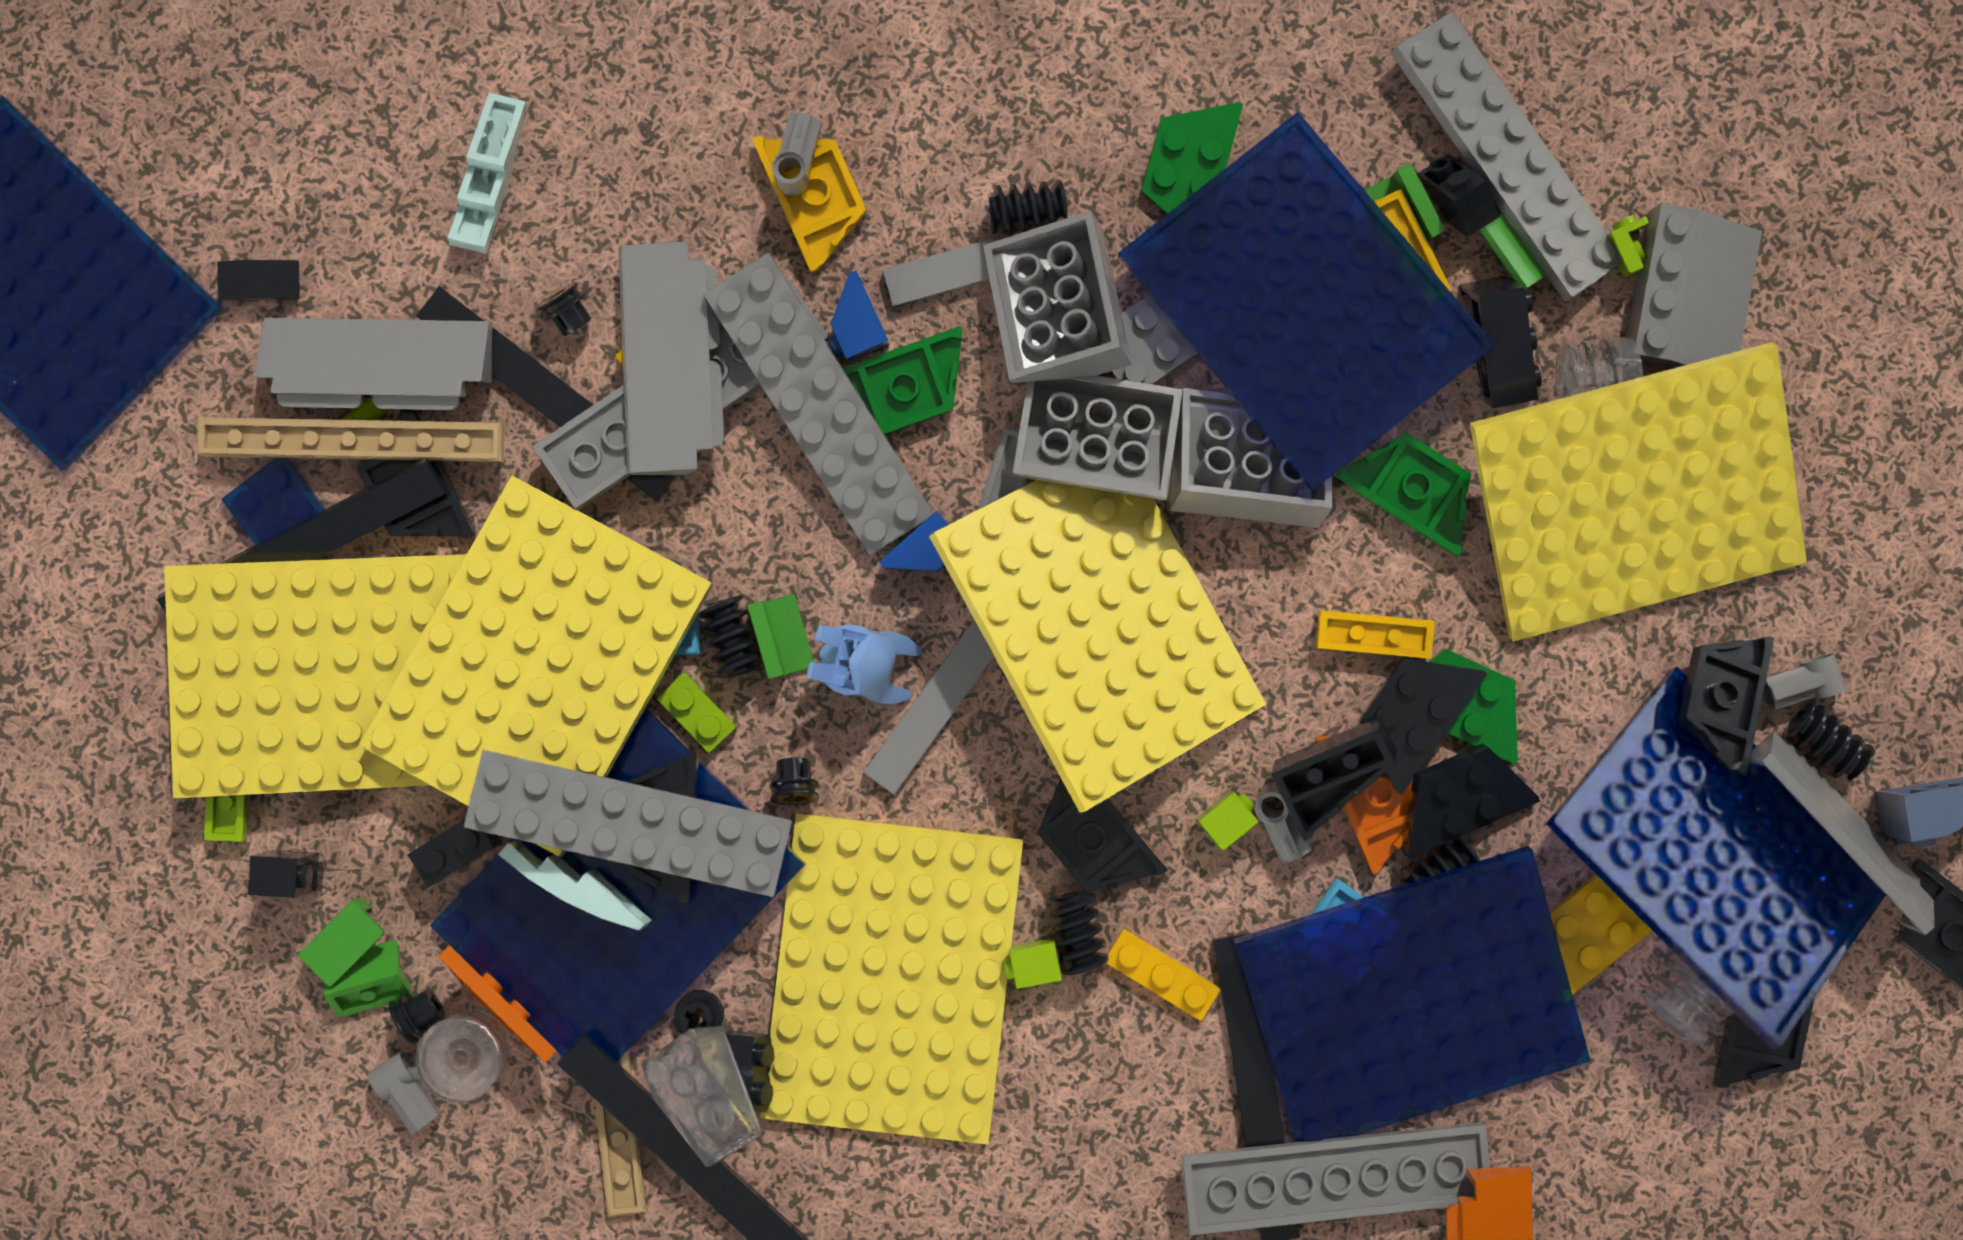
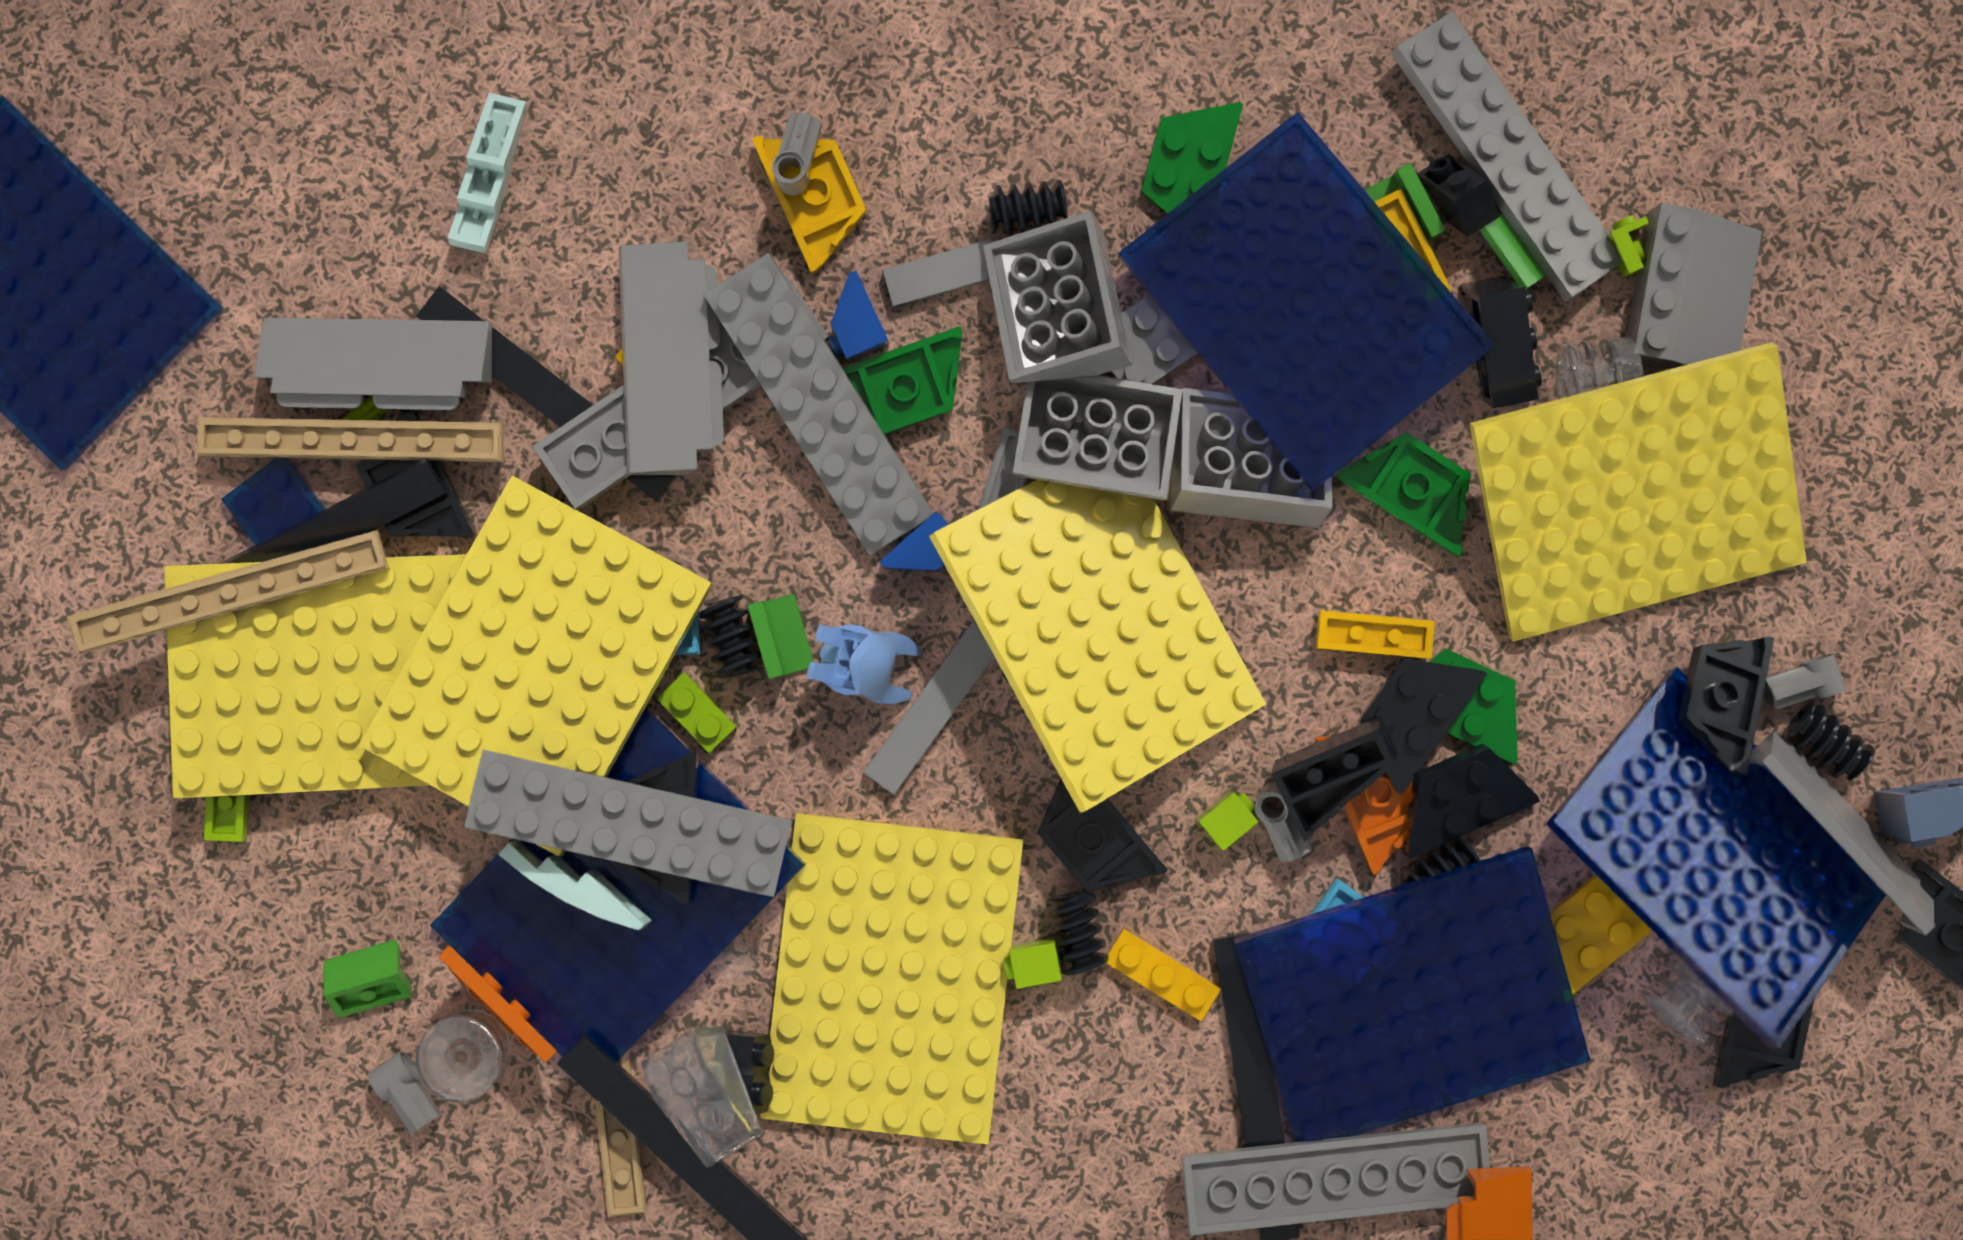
(227, 592): none -> tan tile
(258, 280): black slope -> none
(284, 873): black brick -> none
(342, 941): bright green panel -> none
(416, 1014): black piece -> none
(451, 852): black brick -> none
(565, 309): black piece -> none
(691, 1002): black piece -> none
(737, 961): none -> clear tile
(793, 782): black piece -> none

